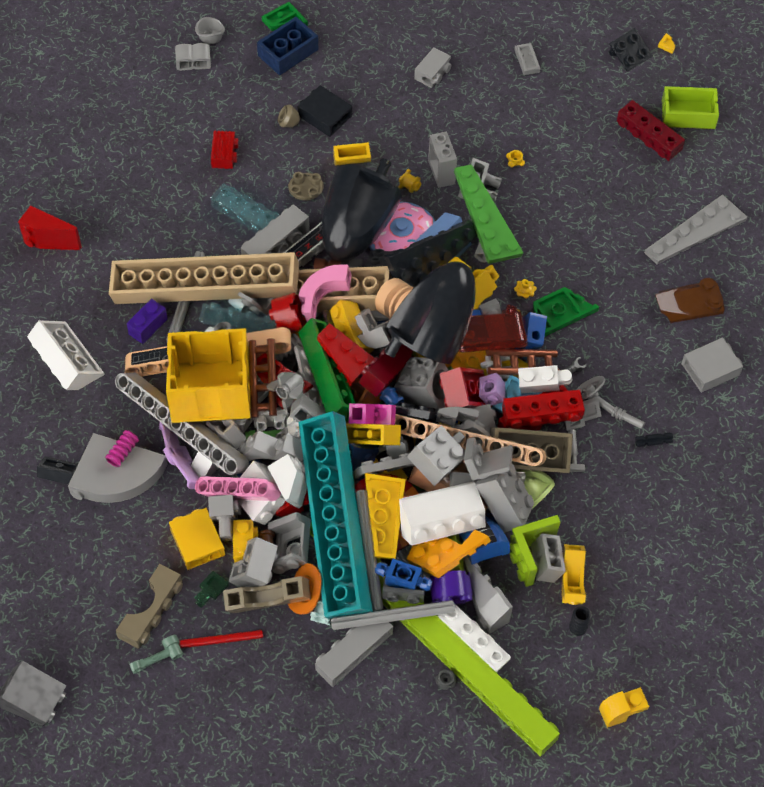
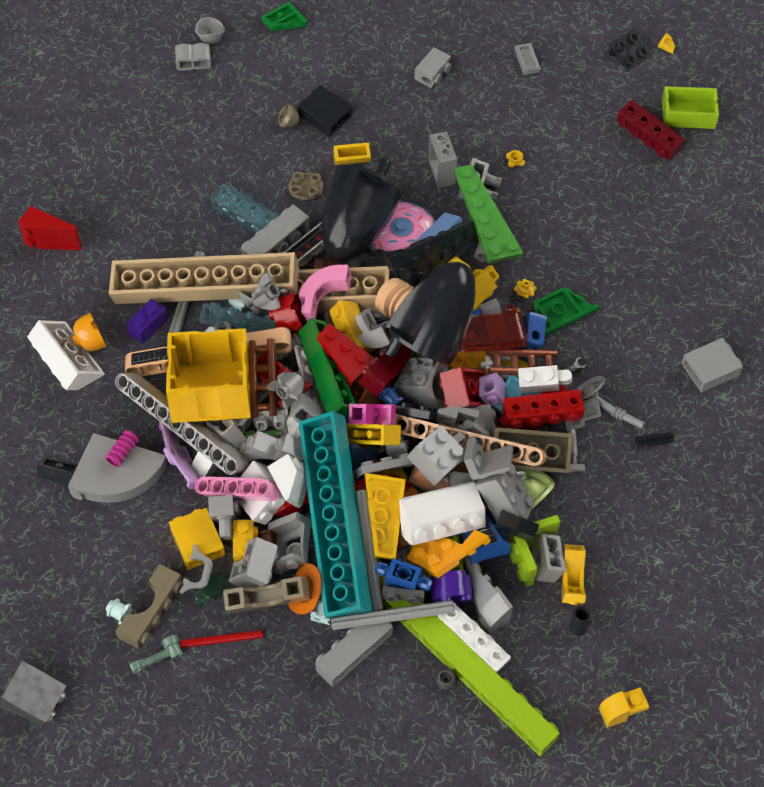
(87, 334): none -> light orange cylinder
(118, 610): none -> light aqua brick
(205, 575): none -> light grey helmet
(223, 149): red brick -> none
(267, 293): none -> light grey brick
(287, 45): dark blue brick -> none
(409, 181): yellow brick -> none
(517, 526): none -> black slope
(691, 301): reddish brown slope -> none
(708, 222): light grey wing -> none

